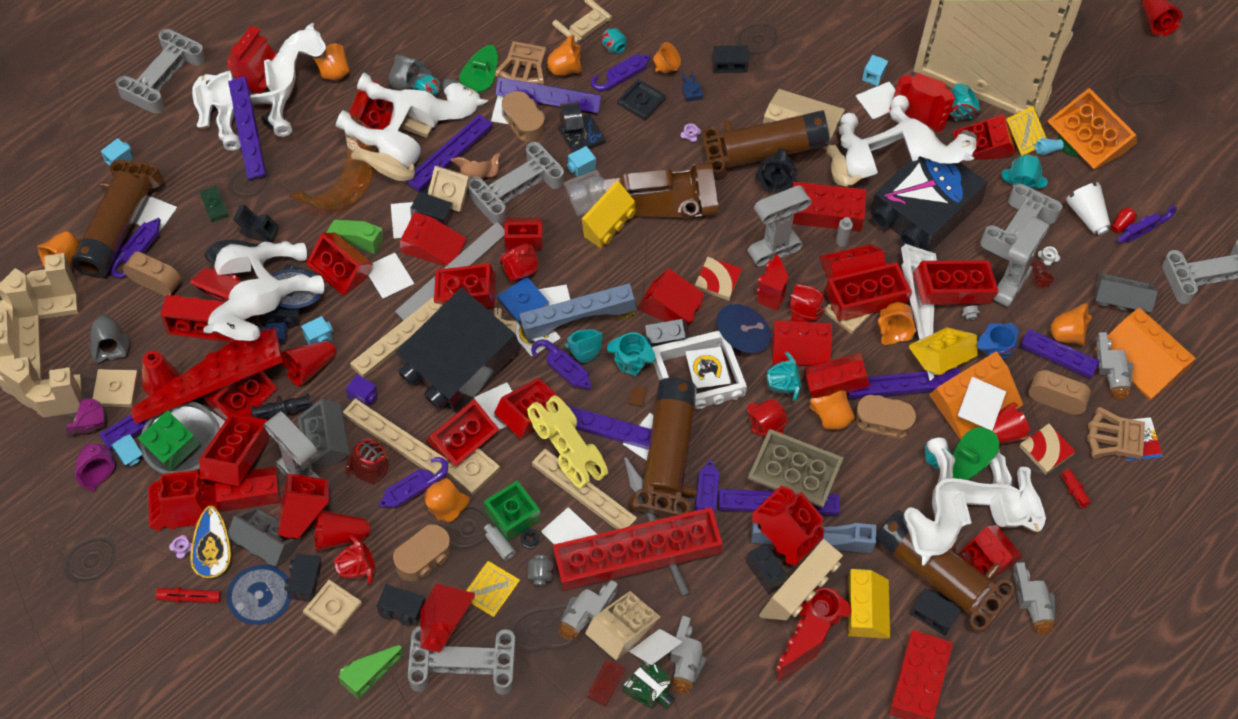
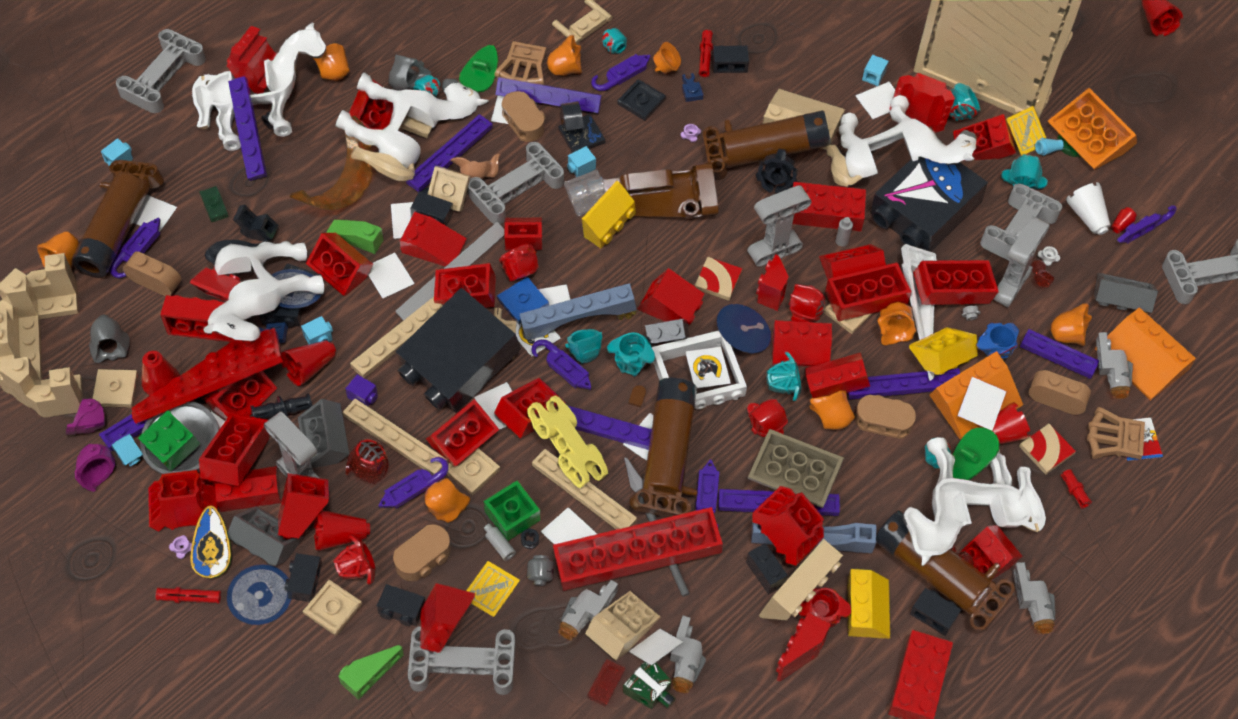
(706, 47): none -> red pin

